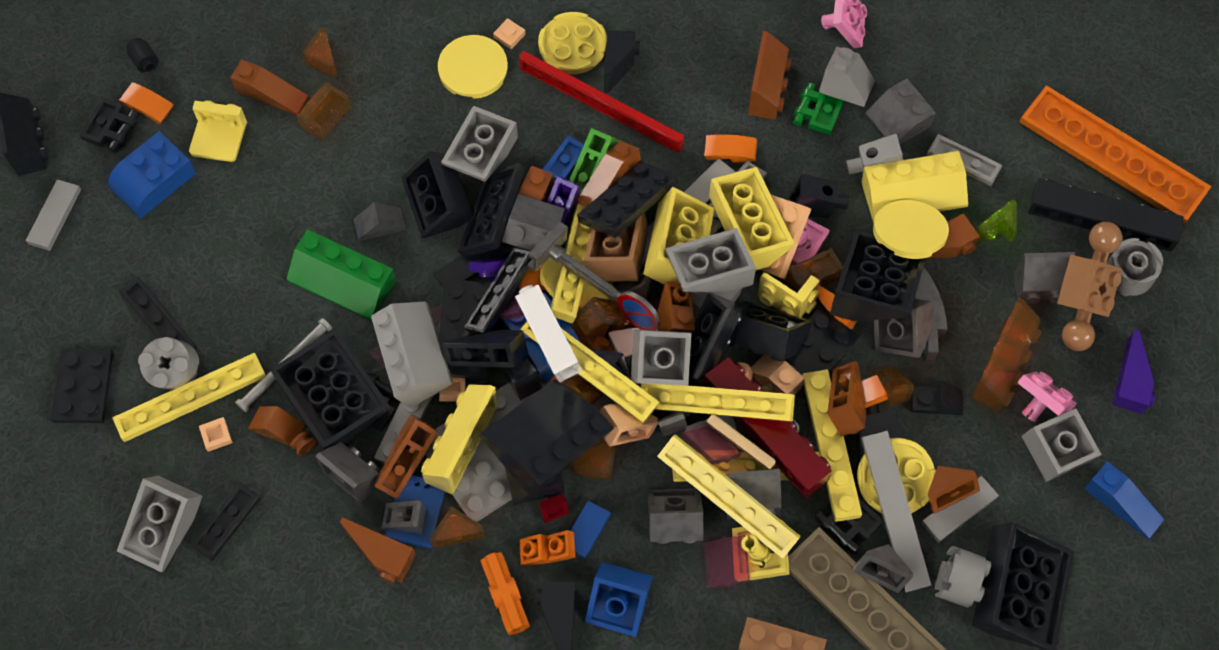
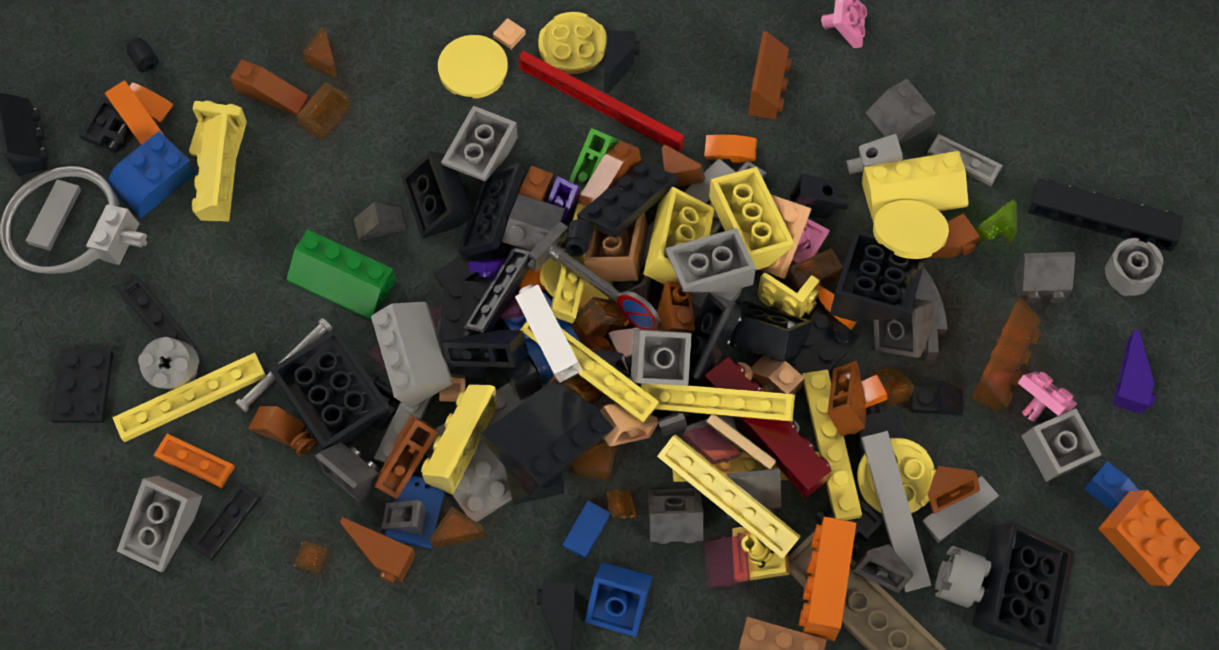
(109, 239): none -> light grey brick
(132, 112): none -> orange tile
(194, 461): none -> orange tile
(215, 434): light nougat plate -> none
(216, 169): none -> light yellow slope
(311, 557): none -> clear orange plate
(504, 593): orange piece -> none
(547, 549): orange slope -> none
(553, 508): dark red plate -> none
(565, 158): blue plate -> none
(578, 237): none -> black brick
(621, 504): none -> clear orange plate
(686, 169): none -> dark orange slope
(825, 112): green plate -> none
(829, 578): none -> orange brick
(847, 77): light grey slope -> none
(1090, 286): medium nougat brick -> none
(1114, 154): orange plate -> none
(1149, 538): none -> orange brick

